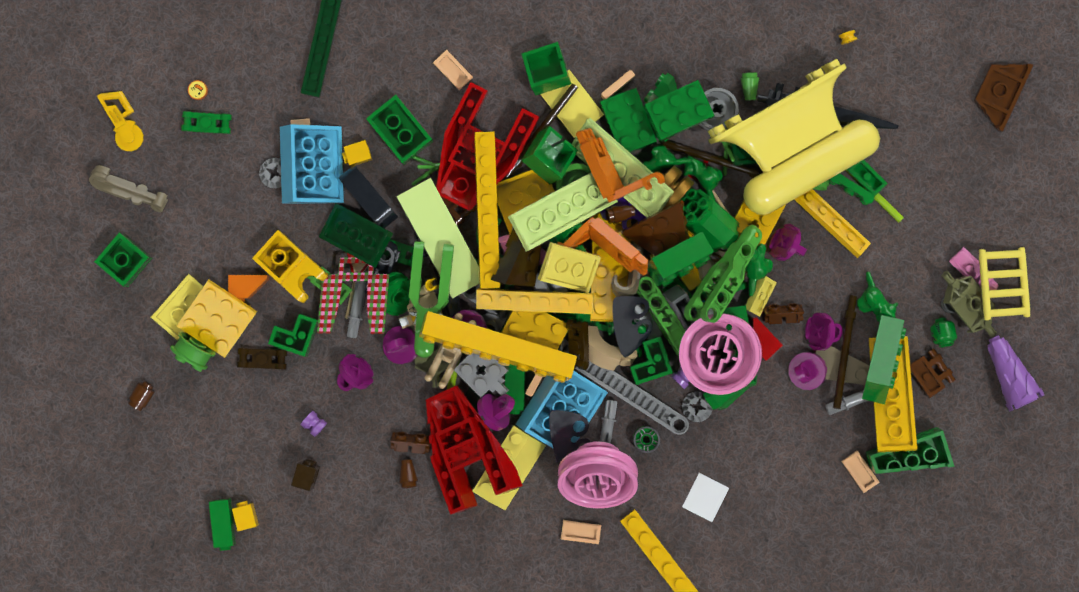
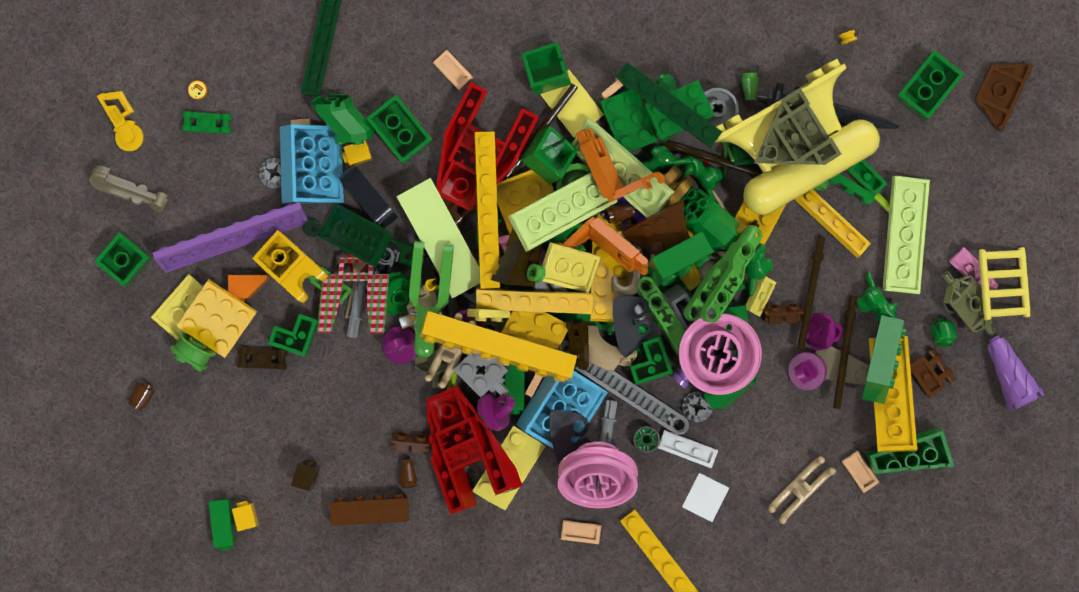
(231, 237): none -> medium lavender plate
(309, 224): none -> clear green plate
(313, 423): medium lavender wheel -> none
(342, 119): none -> green brick
(355, 372): magenta tile -> none
(369, 510): none -> reddish brown brick
(429, 165): bright green plant -> none
(483, 314): none -> light yellow plate
(536, 273): none -> bright green bush
(668, 105): none -> dark green plate
(687, 449): none -> white tile
(768, 341): red slope -> none
(786, 243): magenta tile -> none
(797, 135): none -> olive wedge
(800, 489): none -> tan piece
(817, 257): none -> dark brown bar
(847, 402): light grey axle -> none
(906, 235): none -> yellowish green tile
(929, 85): none -> green brick

